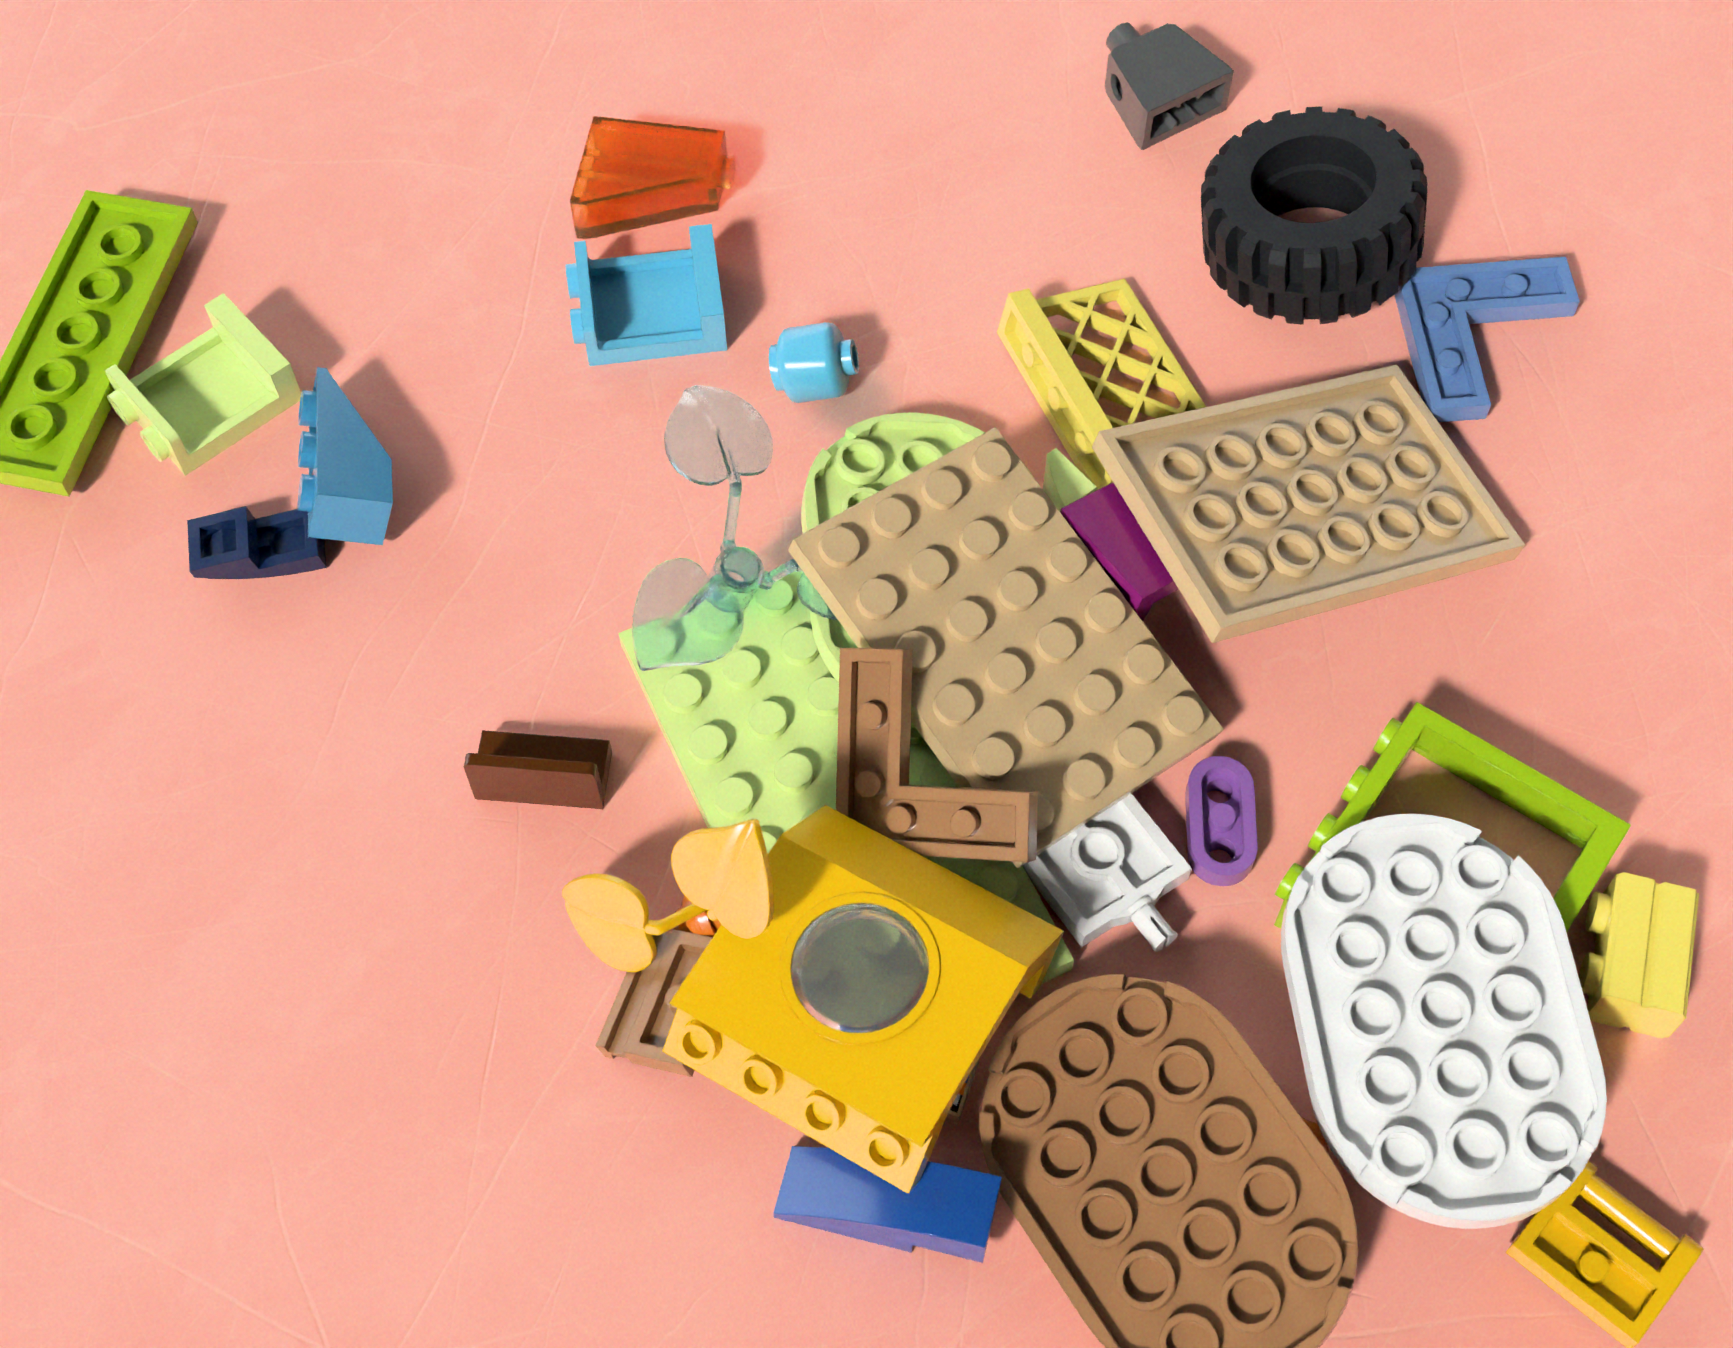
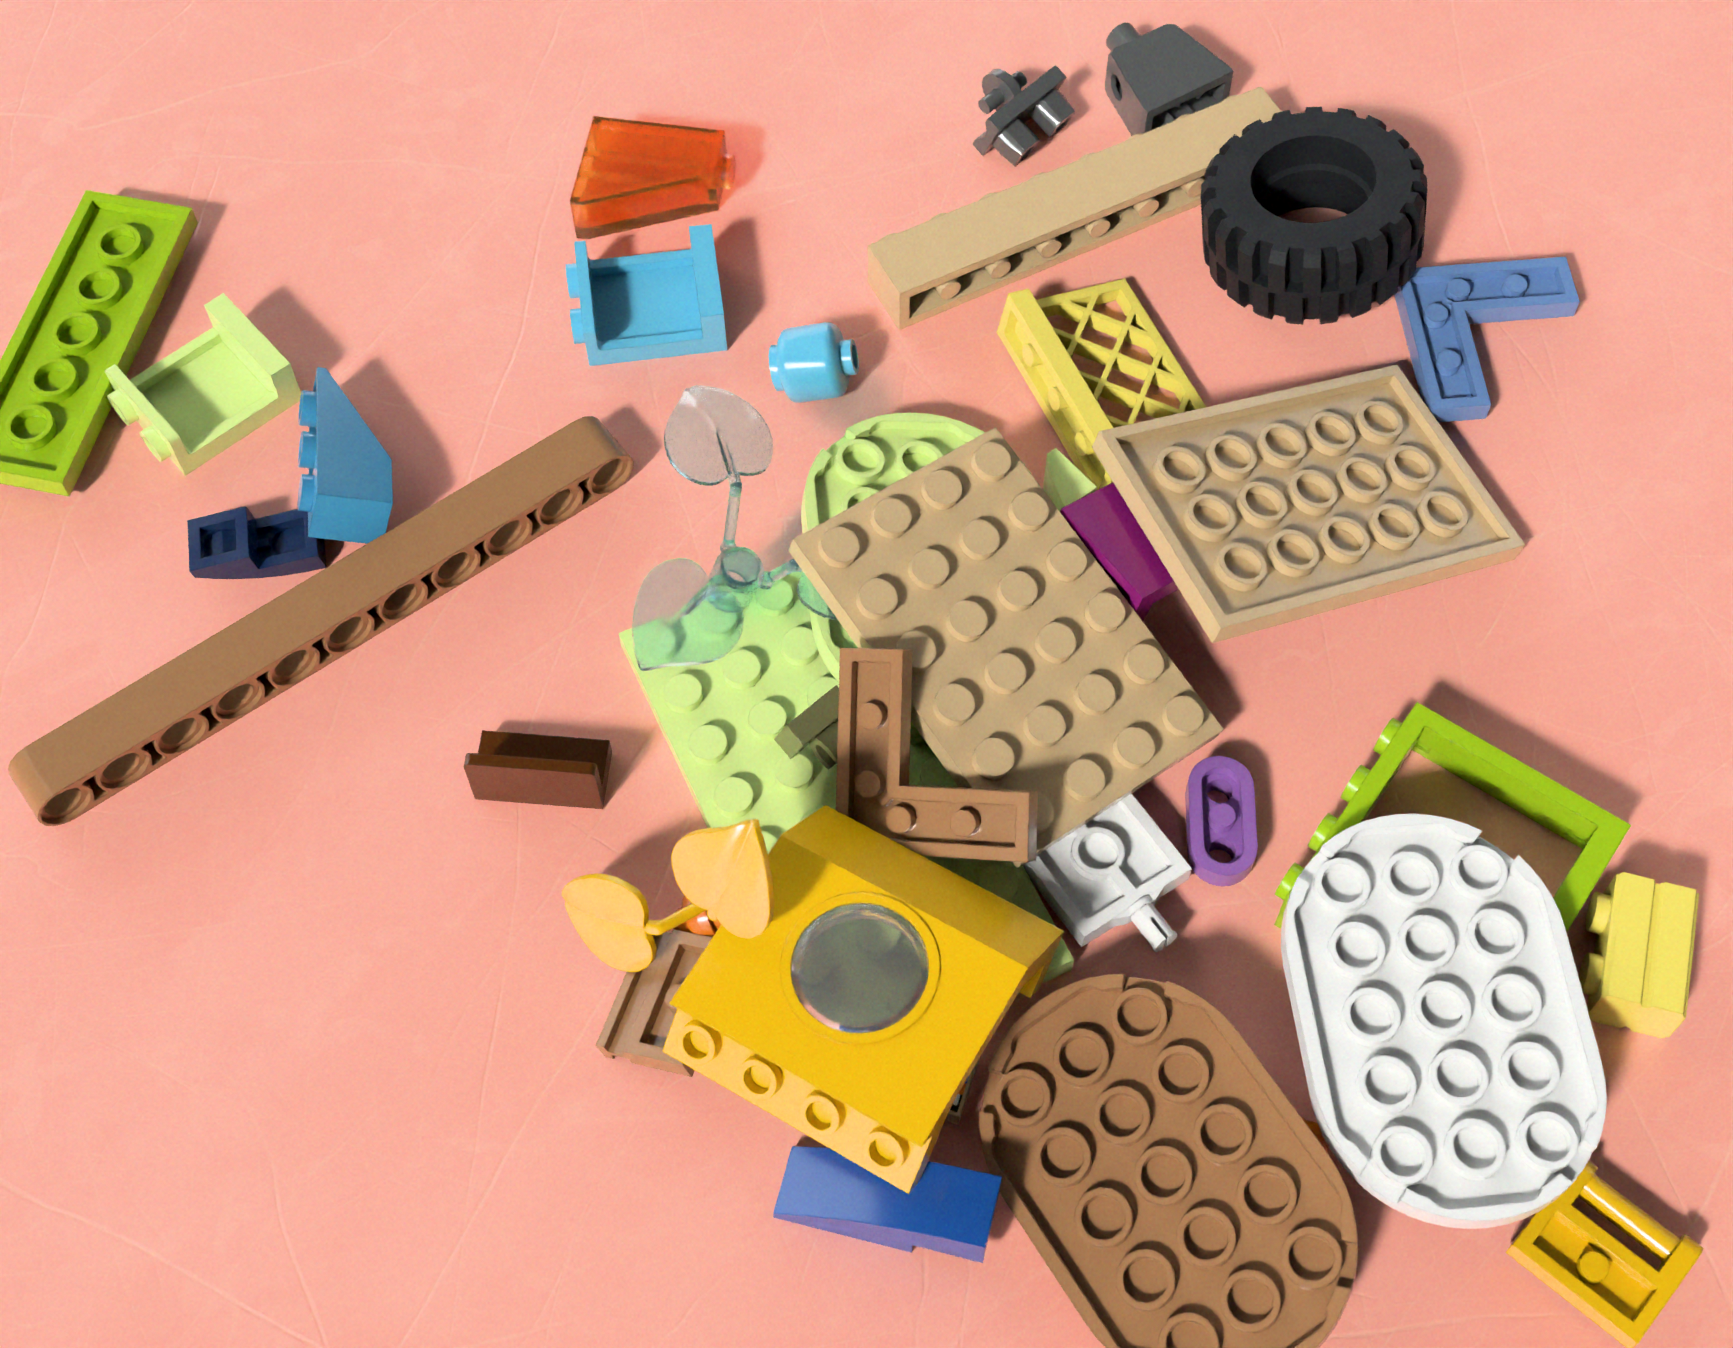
(316, 622): none -> medium nougat beam
(815, 728): none -> olive tile
(1013, 107): none -> dark grey hips
(1055, 213): none -> tan brick

